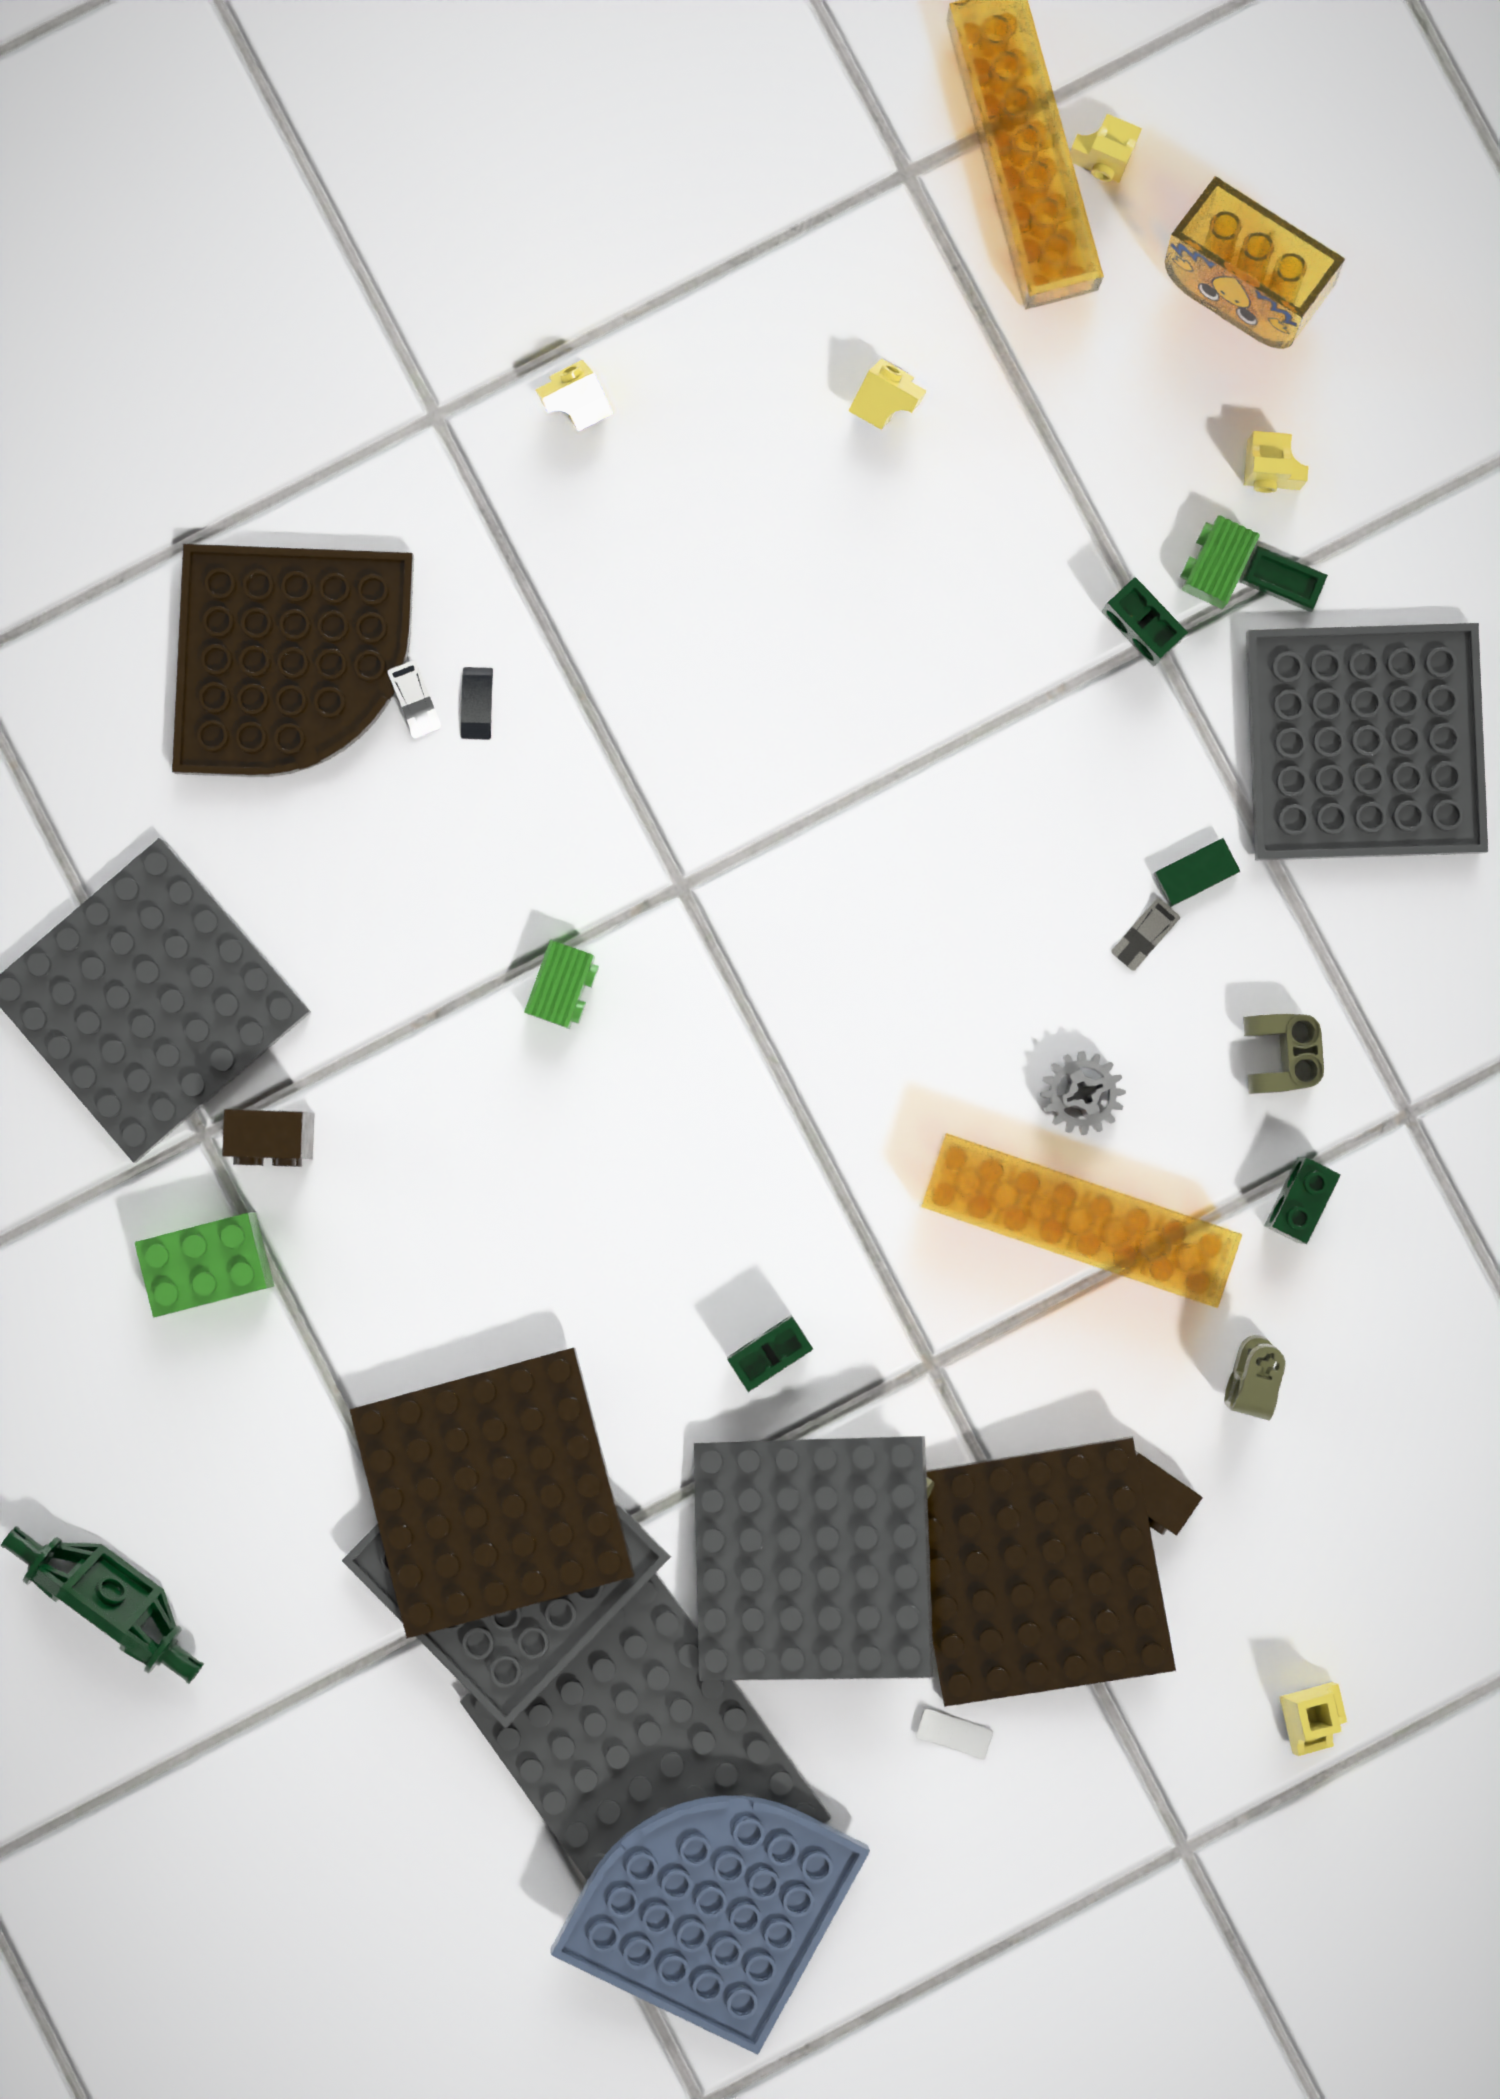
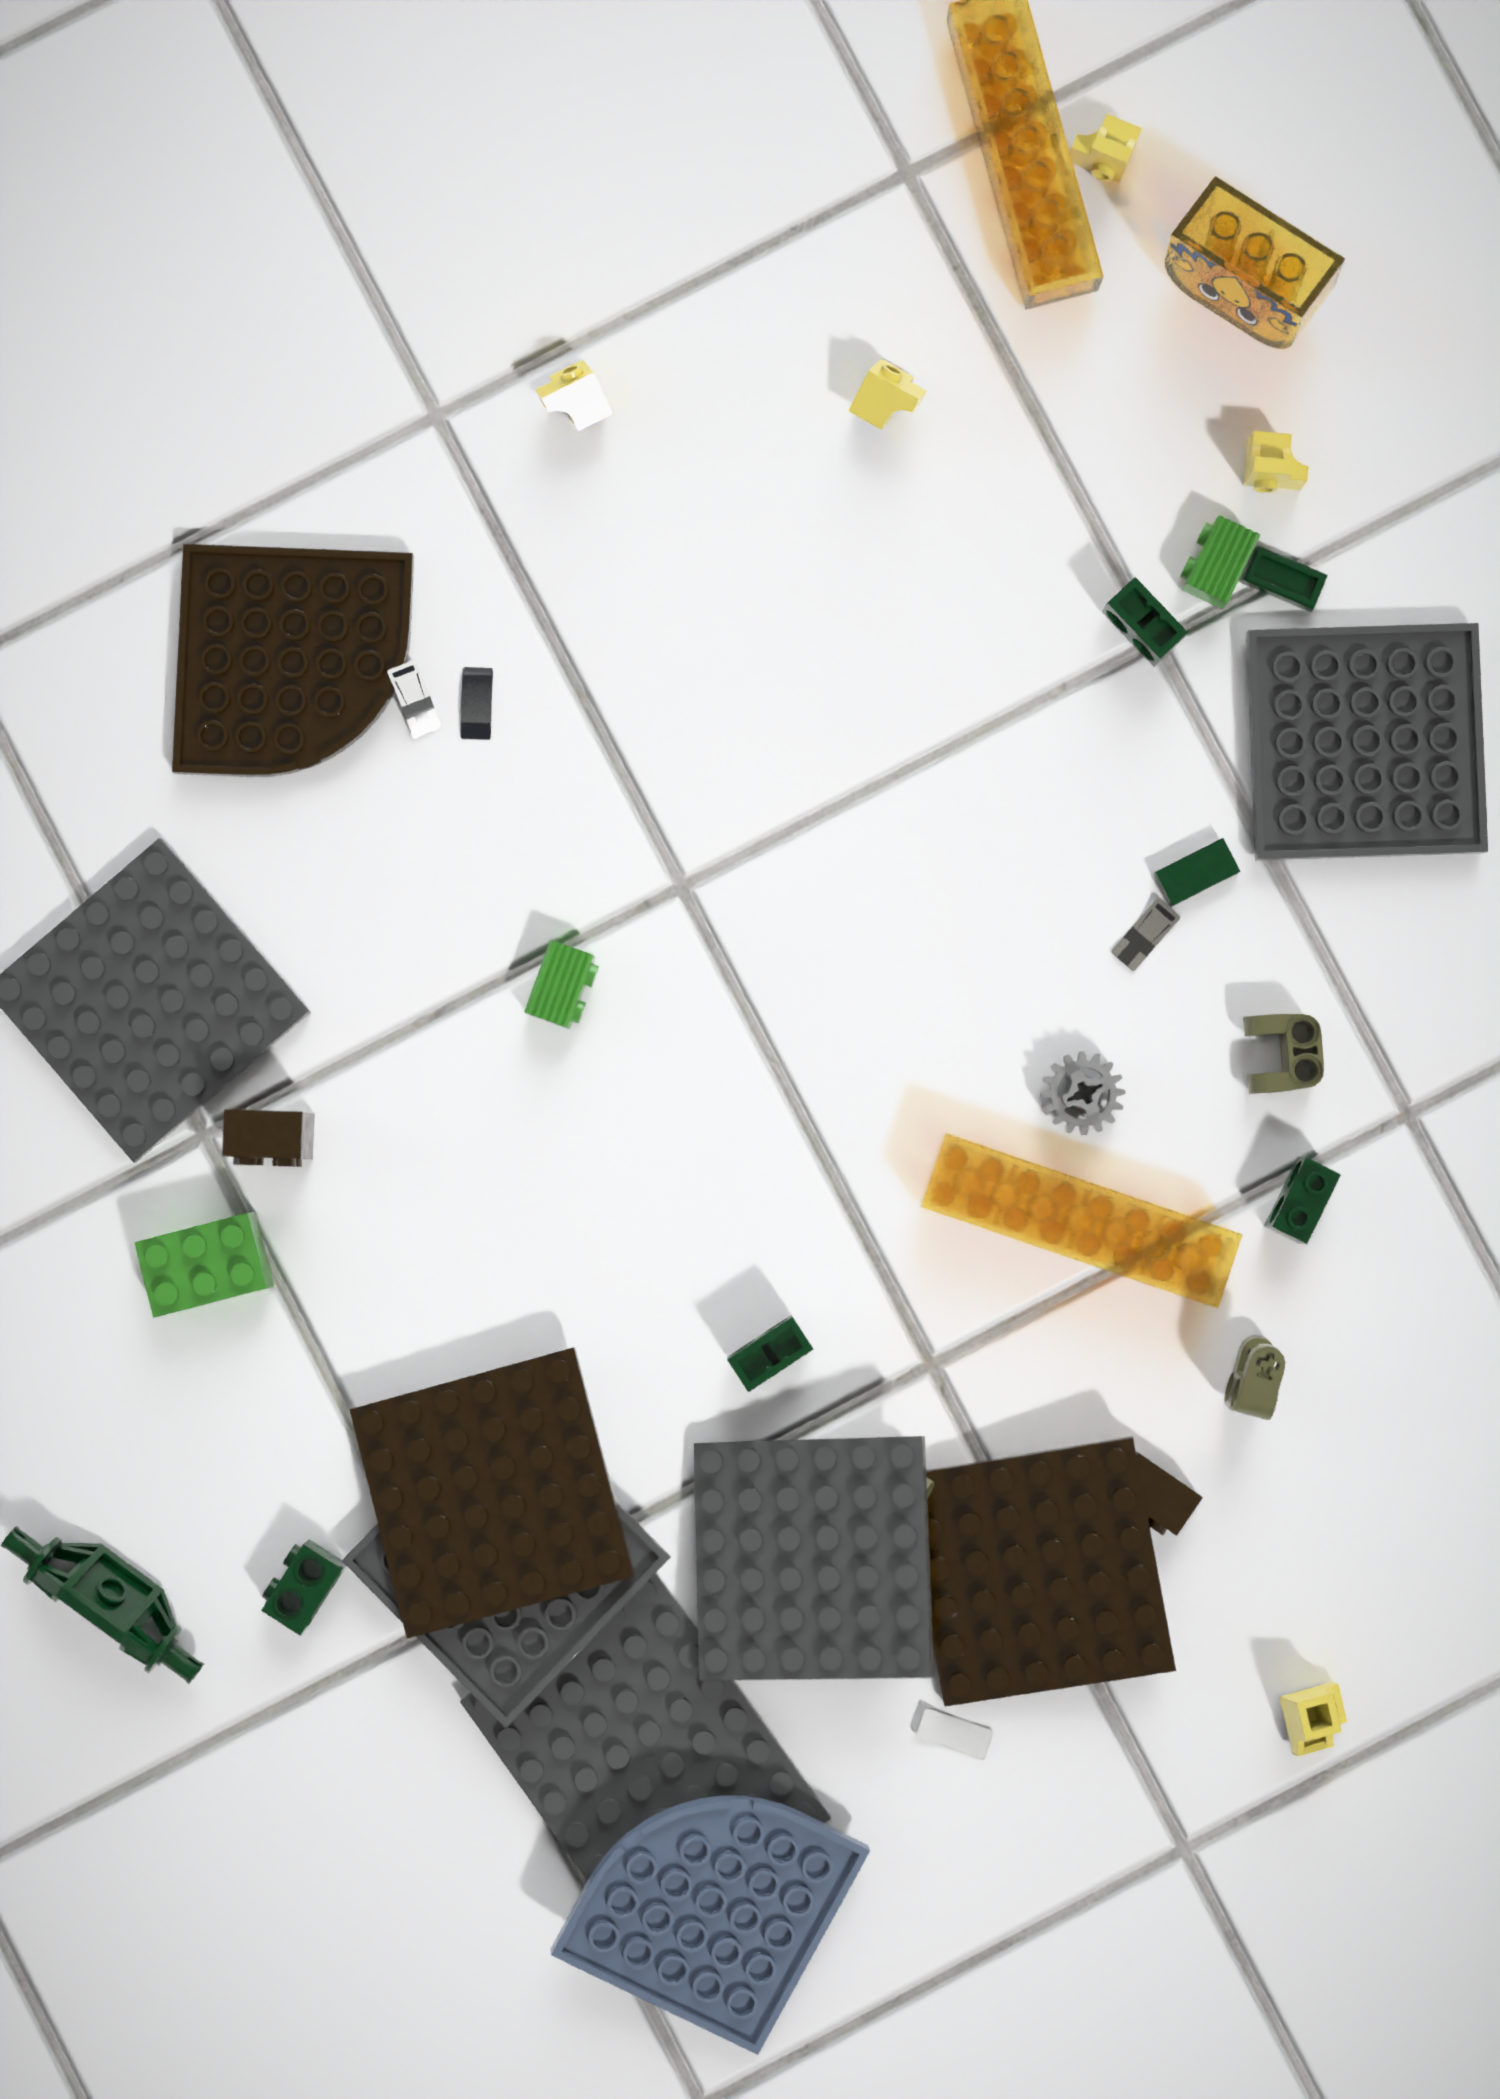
(309, 1590): none -> dark green brick

